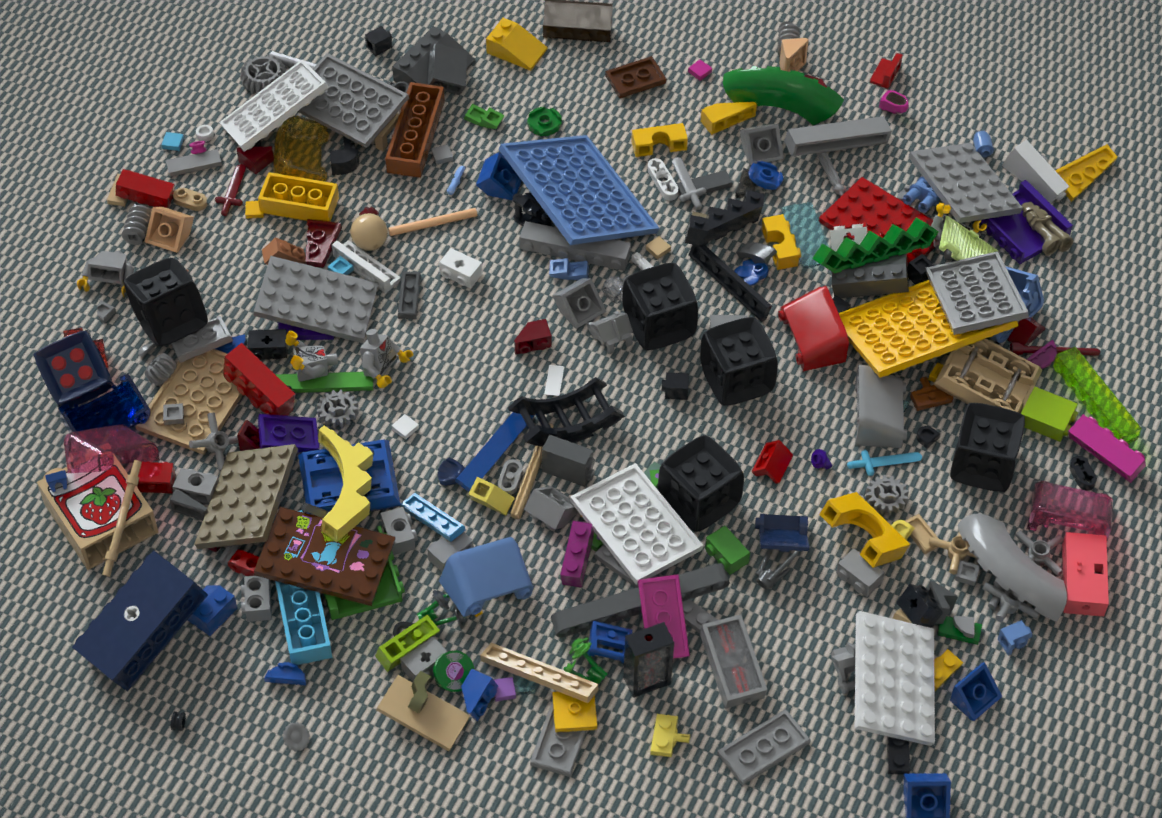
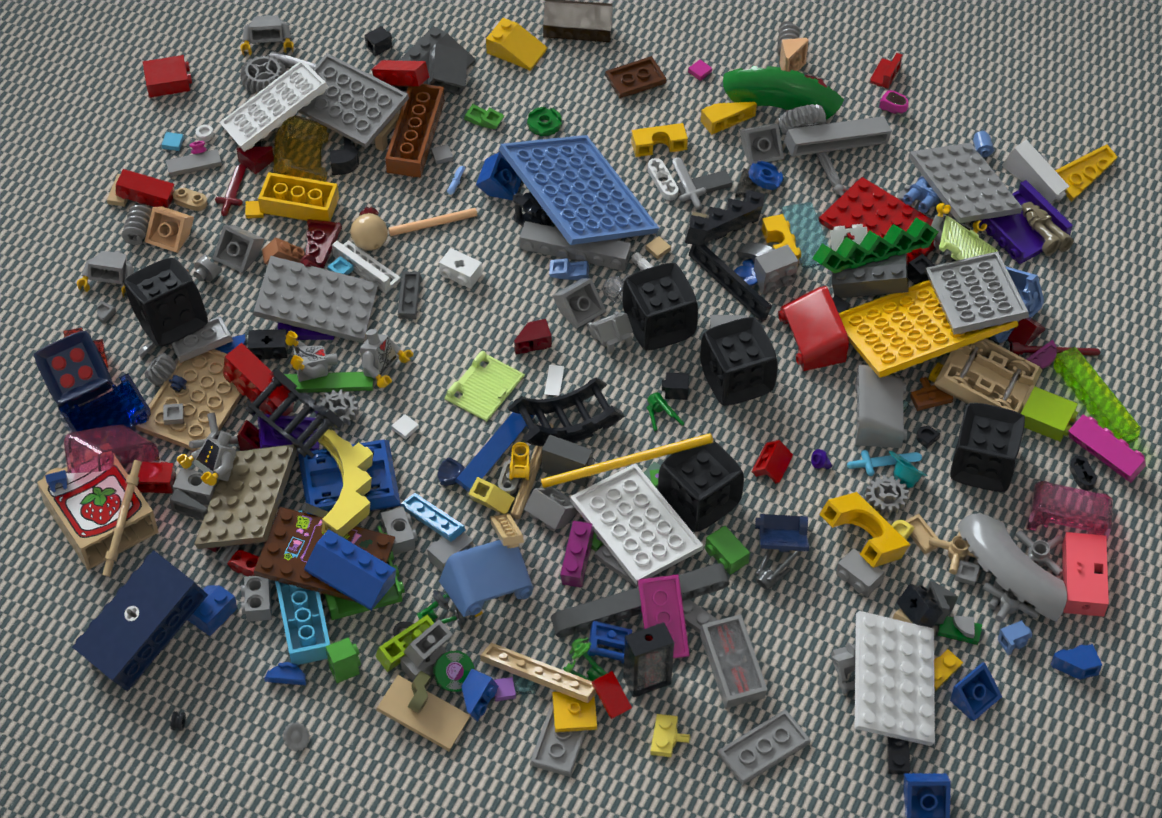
(167, 76): none -> red brick
(178, 383): none -> dark blue plate
(206, 269): none -> light grey piece
(213, 458): none -> torso
(237, 248): none -> light grey slope
(266, 29): none -> light grey torso
(309, 260): none -> dark red plate
(323, 415): none -> black fence
(343, 659): none -> bright green brick
(350, 570): none -> blue slope
(401, 72): none -> red brick
(428, 643): none -> light grey brick
(484, 386): none -> yellowish green window
(507, 530): none -> tan plate
(520, 463): none -> yellow piece
(611, 695): none -> red panel
(627, 460): none -> yellow piece
(658, 404): none -> green plant
(775, 269): none -> light grey slope
(802, 117): none -> light grey gear
(906, 471): none -> teal piece
(1078, 662): none -> blue slope

